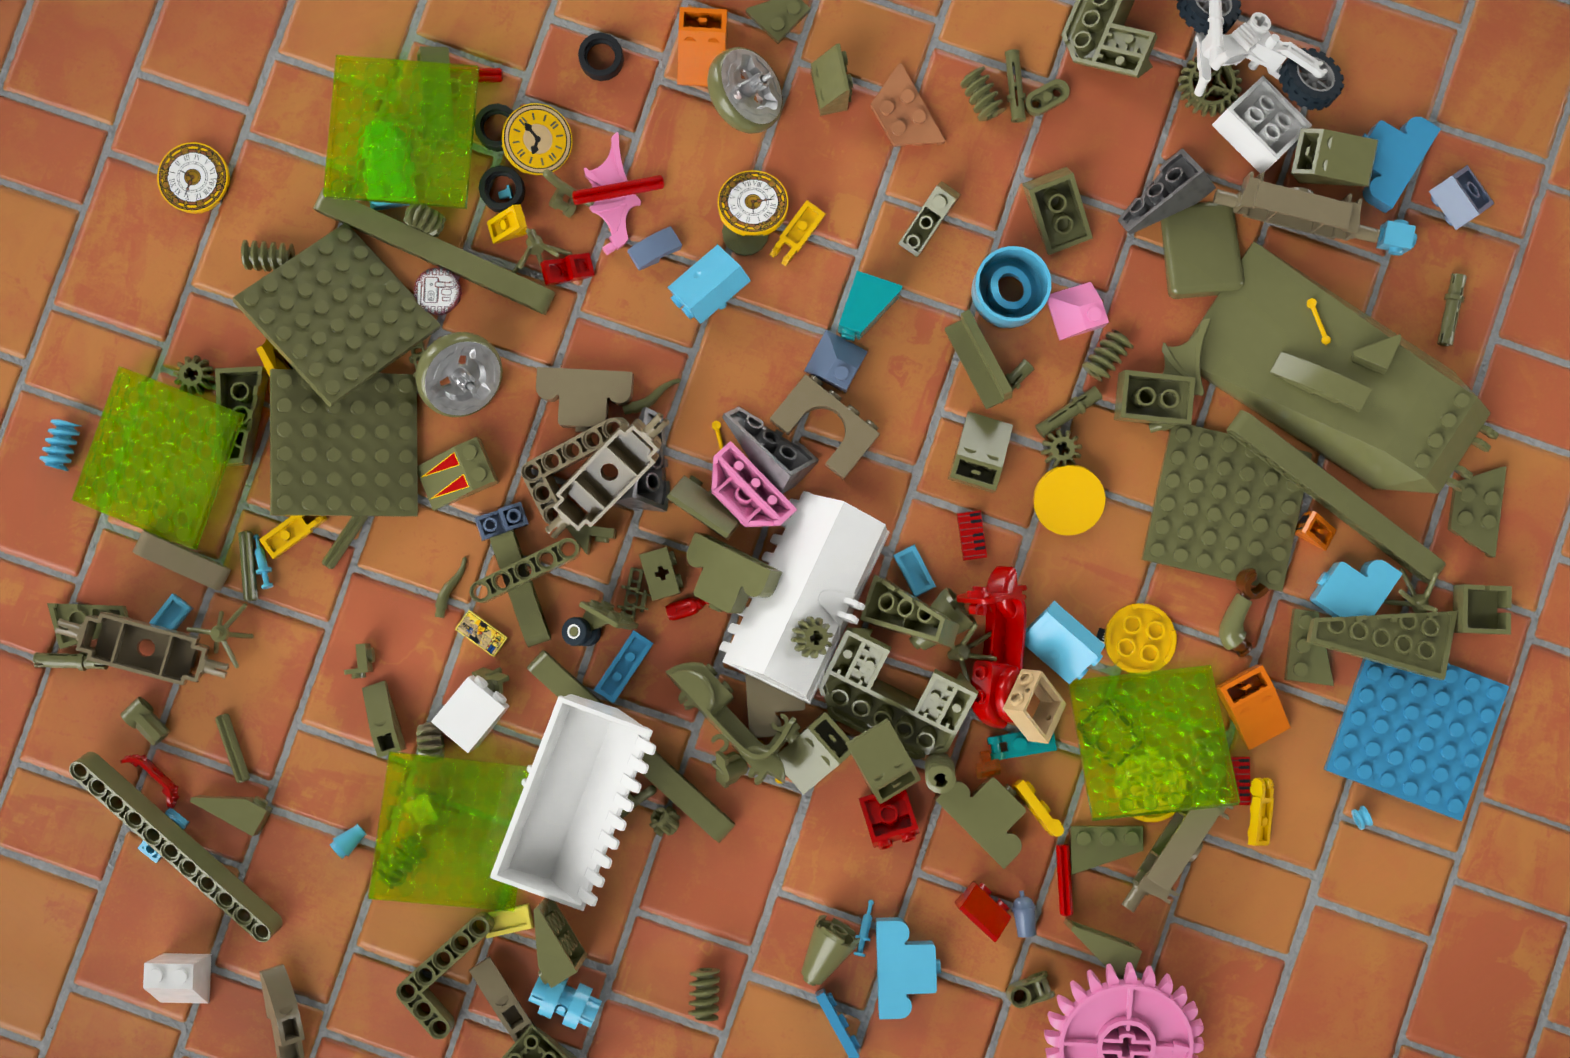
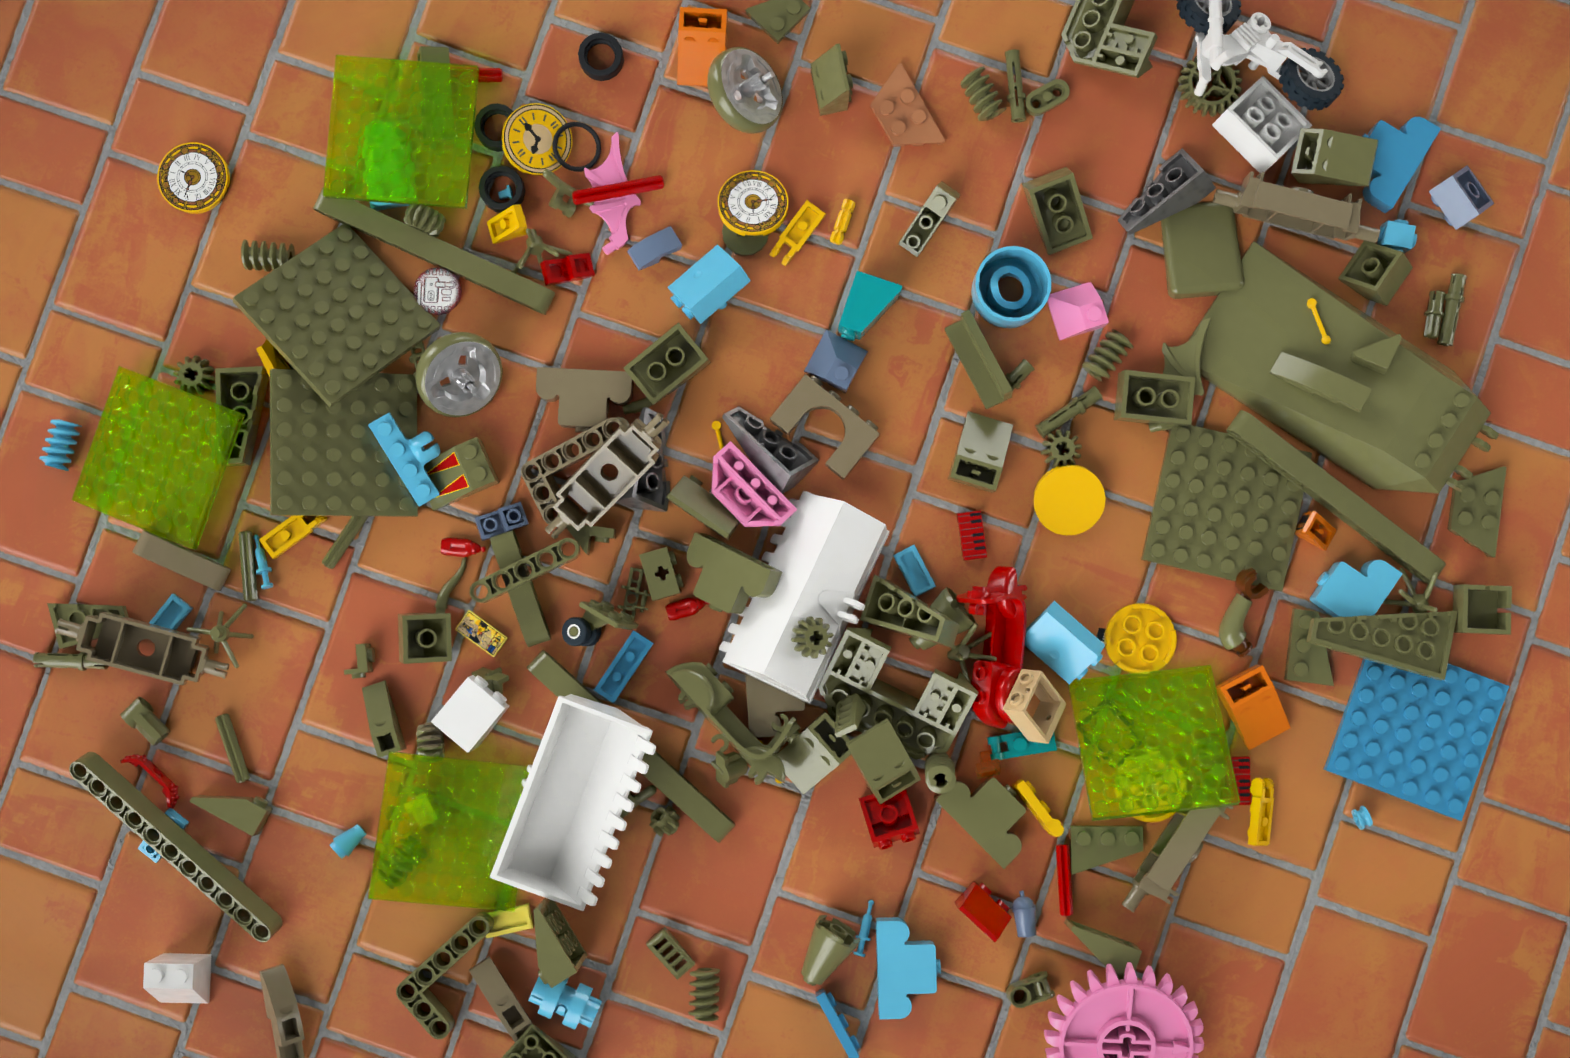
(408, 456): none -> medium azure plate
(424, 637): none -> olive slope
(460, 547): none -> red piece
(561, 161): none -> black tyre
(665, 933): none -> olive slope
(667, 364): none -> olive slope
(842, 221): none -> yellow axle
(848, 714): none -> olive slope
(1376, 272): none -> olive slope
(1434, 314): none -> olive axle

